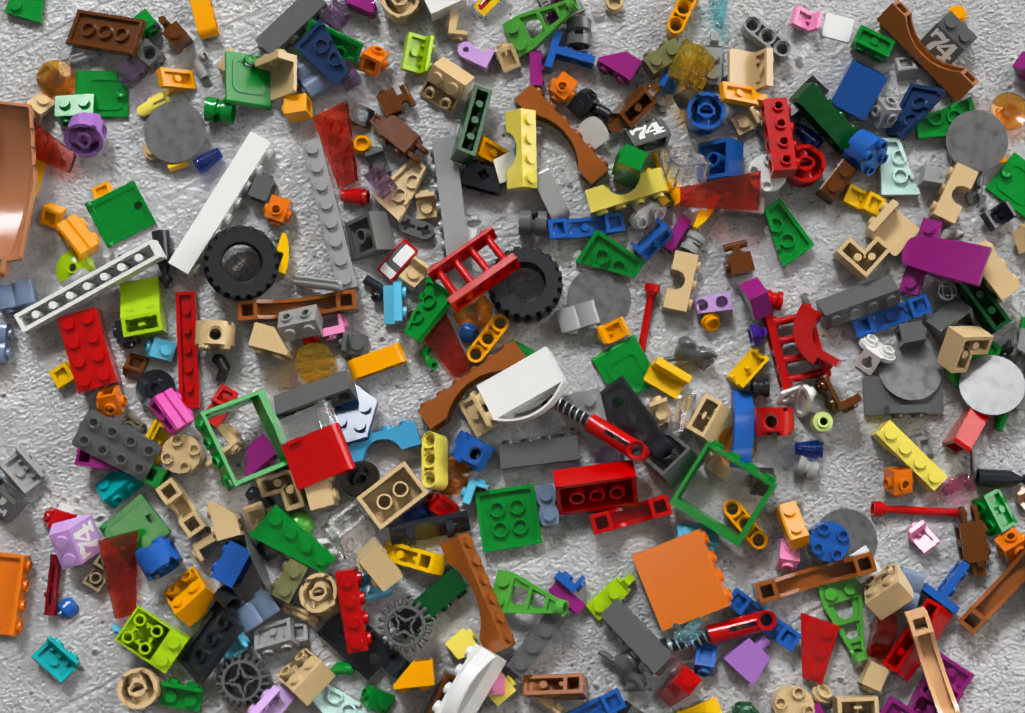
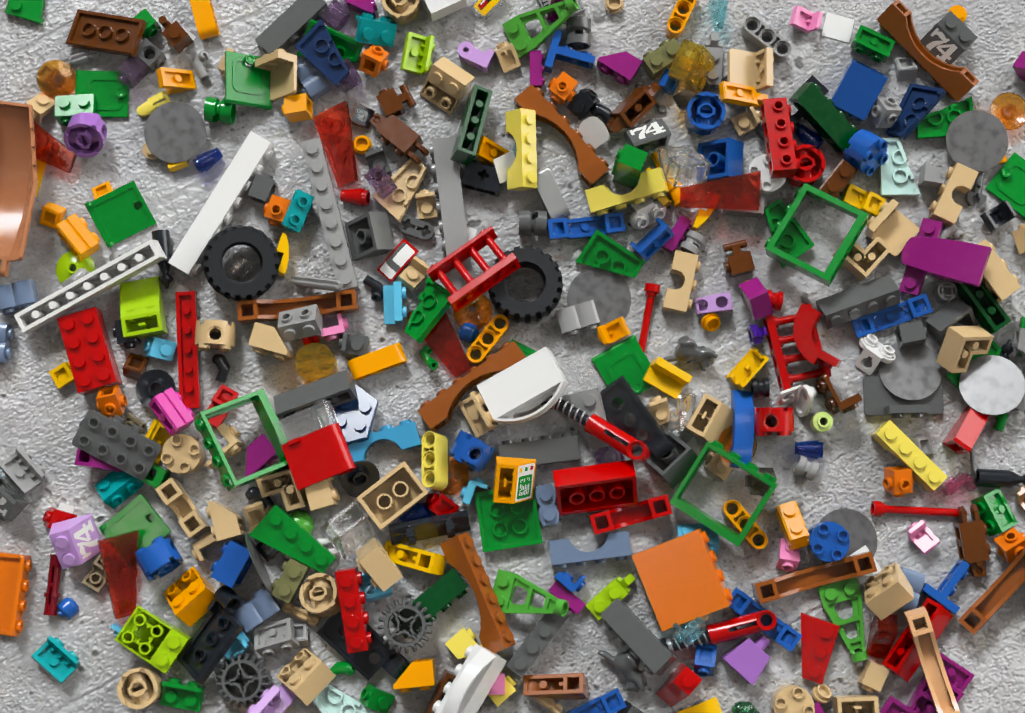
(297, 211): none -> teal bracket
(375, 30): none -> teal bracket
(452, 26): tan bracket -> none
(513, 479): none -> light orange slope
(615, 545): none -> sand blue arch
(823, 277): none -> green window

